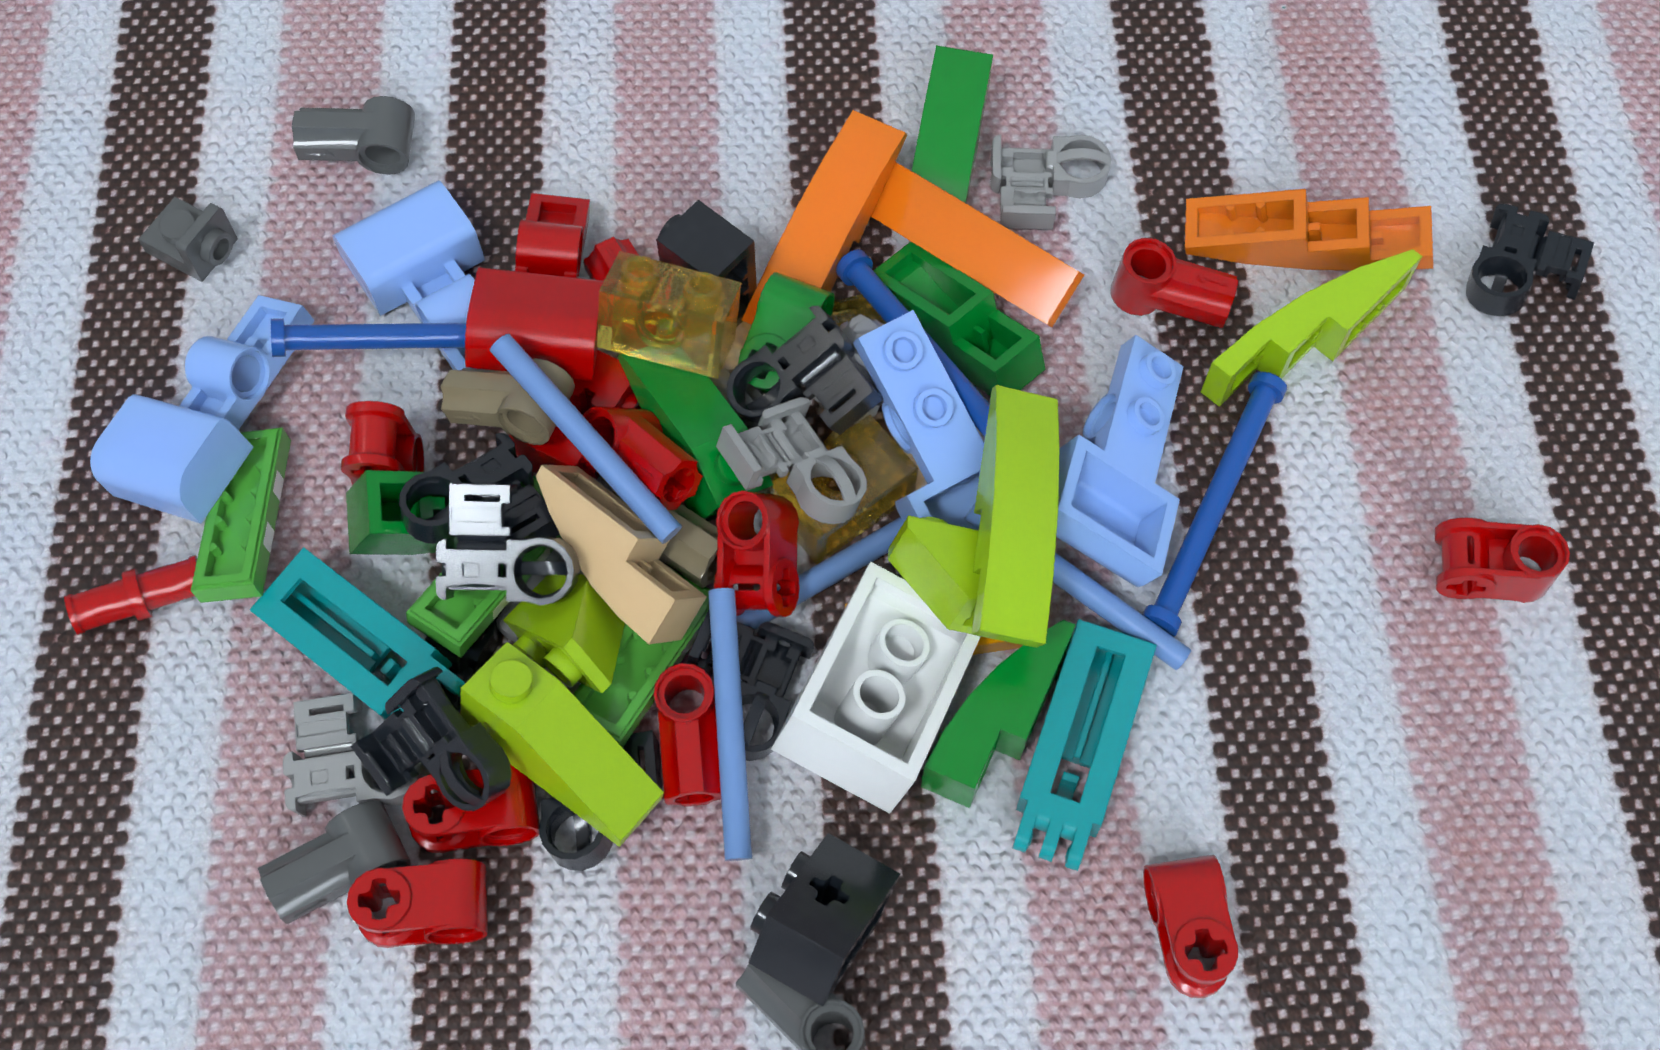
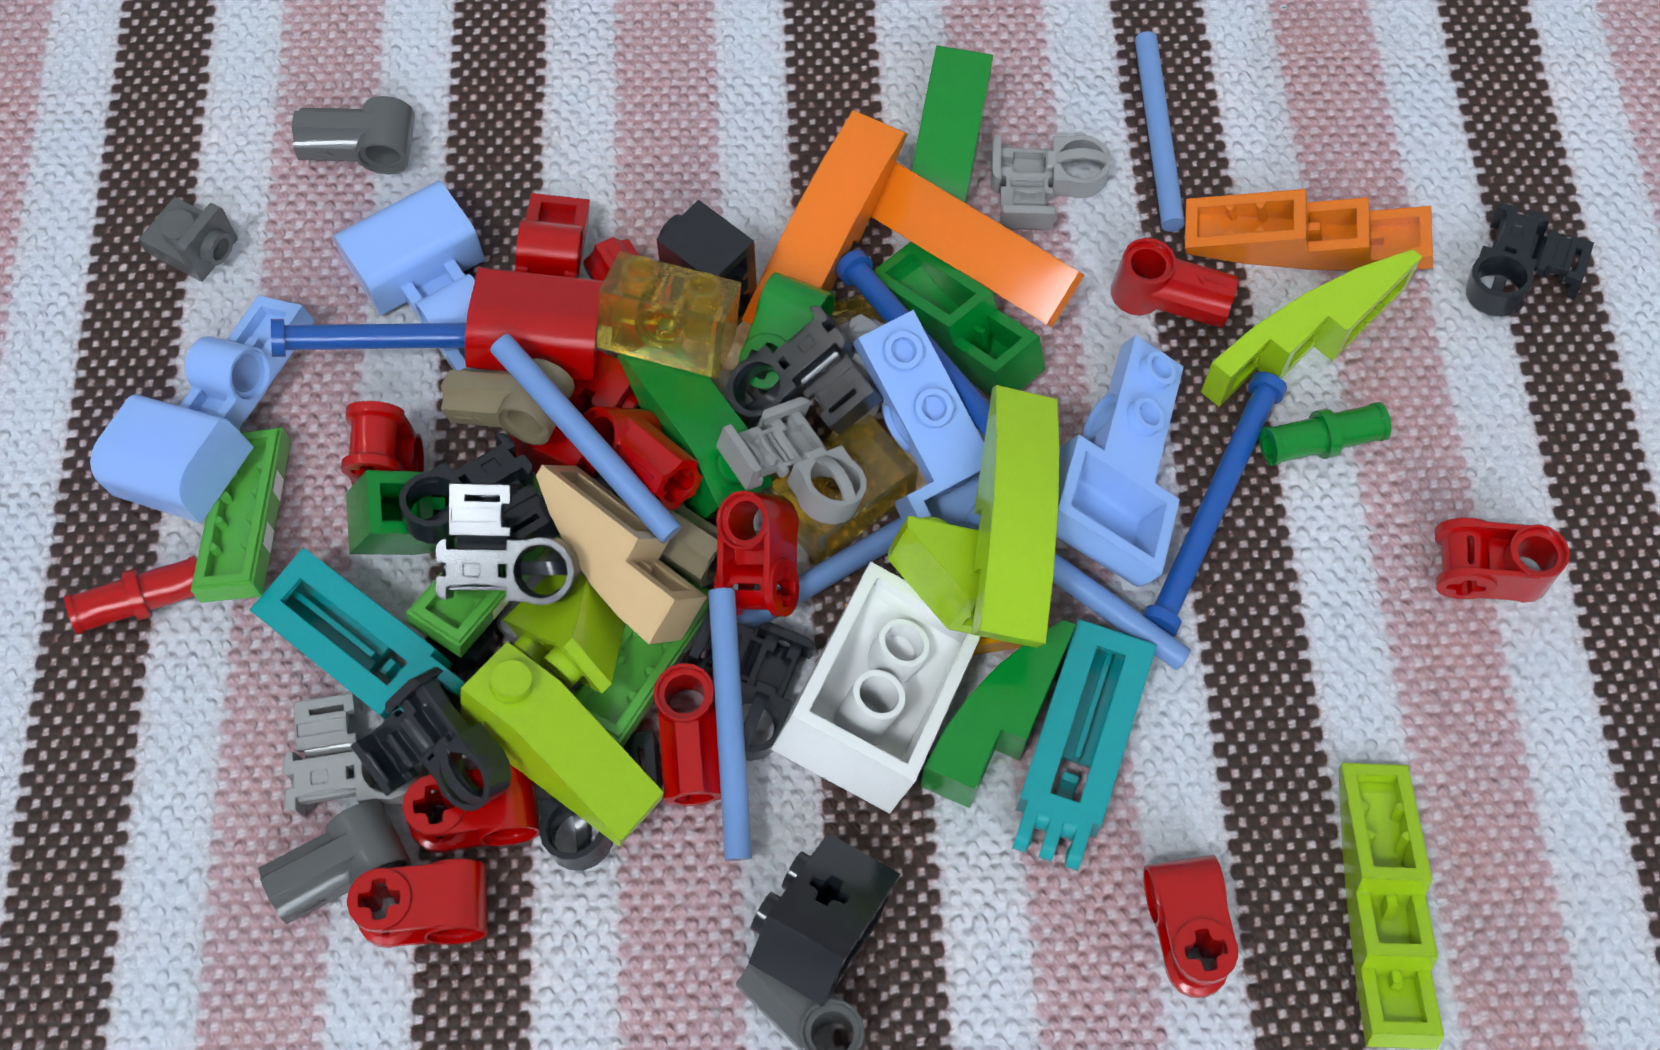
(1159, 132): none -> medium blue bar
(1325, 433): none -> green pin
(1388, 906): none -> lime slope

